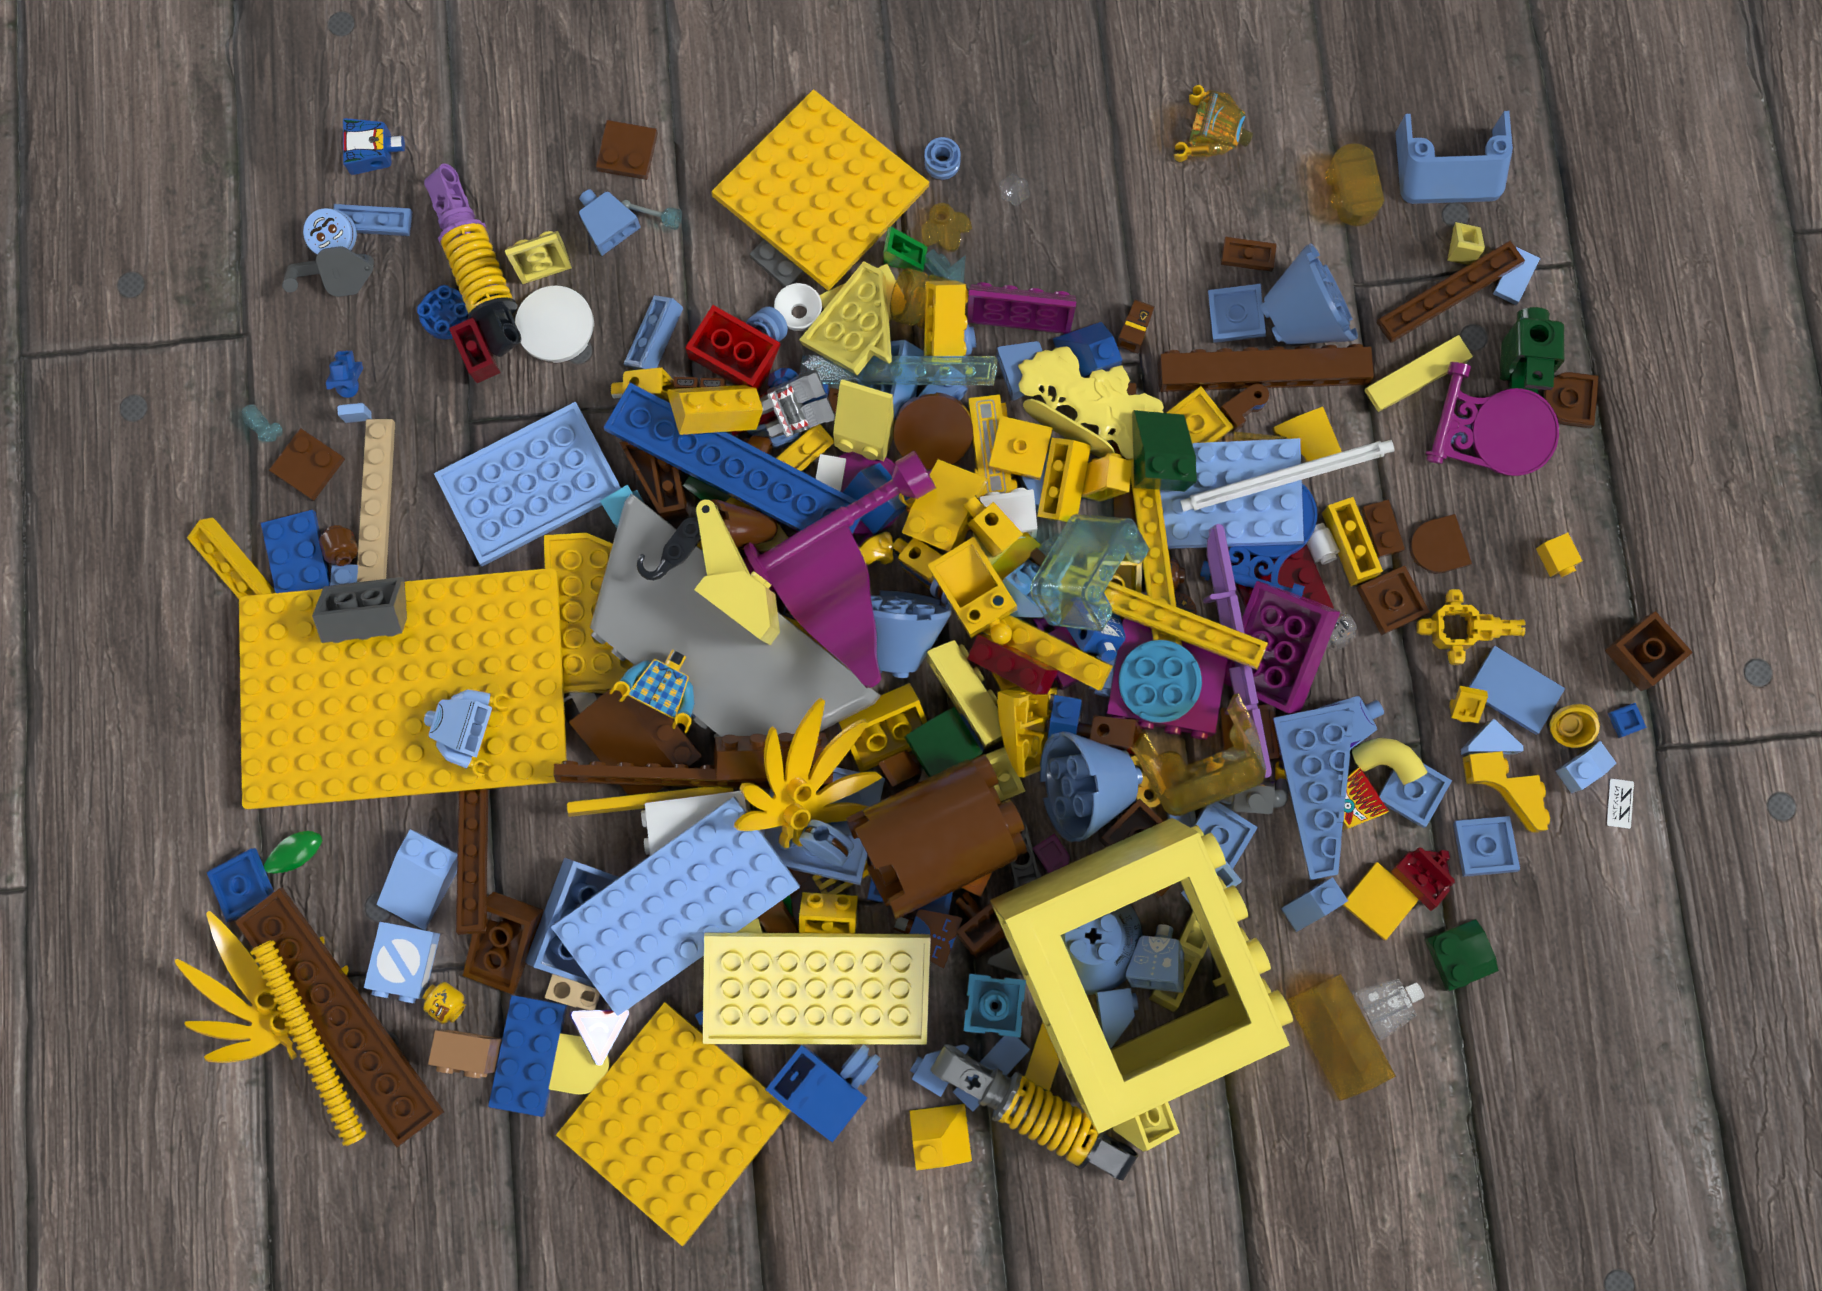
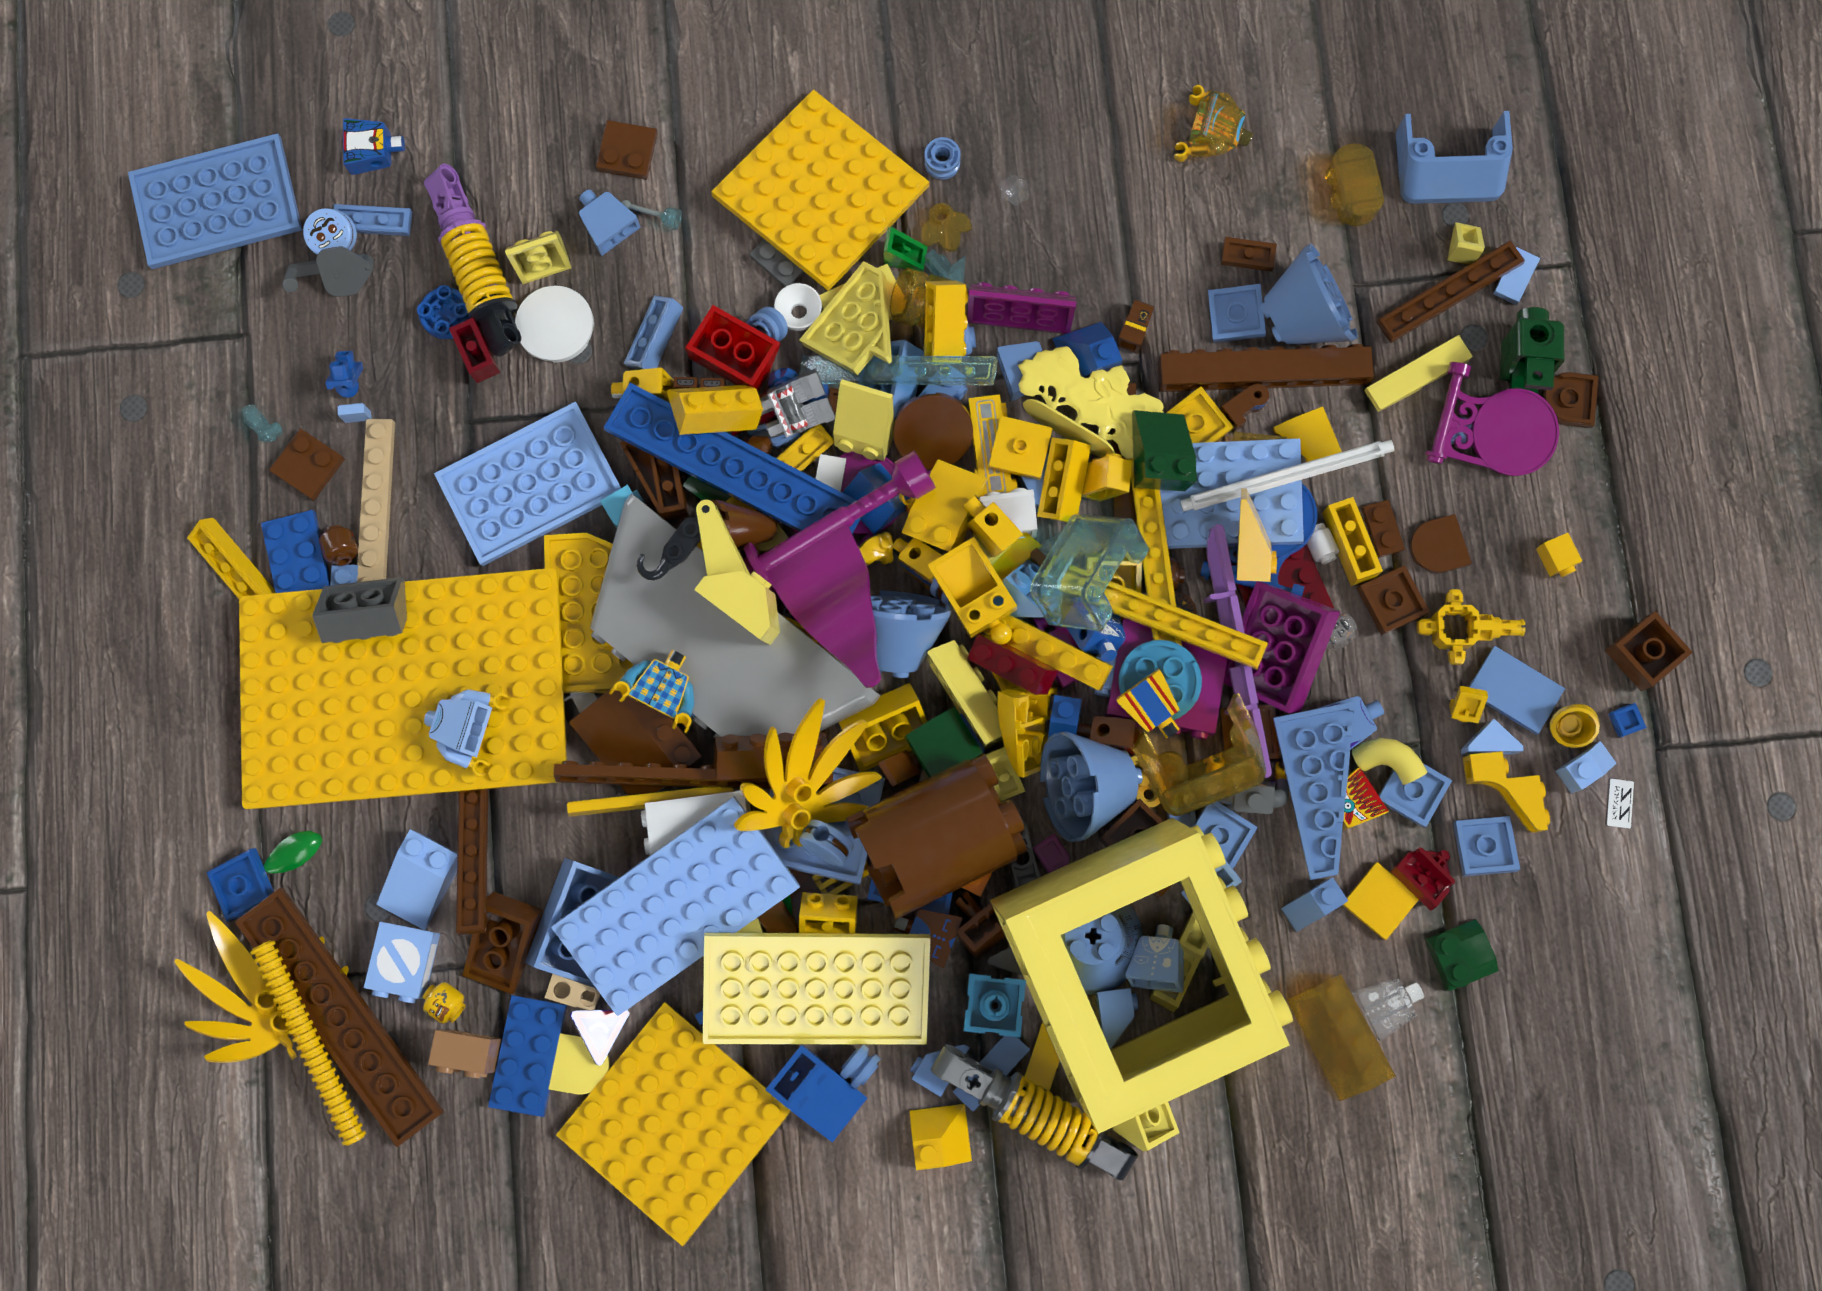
(214, 201): none -> medium blue plate
(1151, 704): none -> torso
(1254, 554): none -> yellow slope

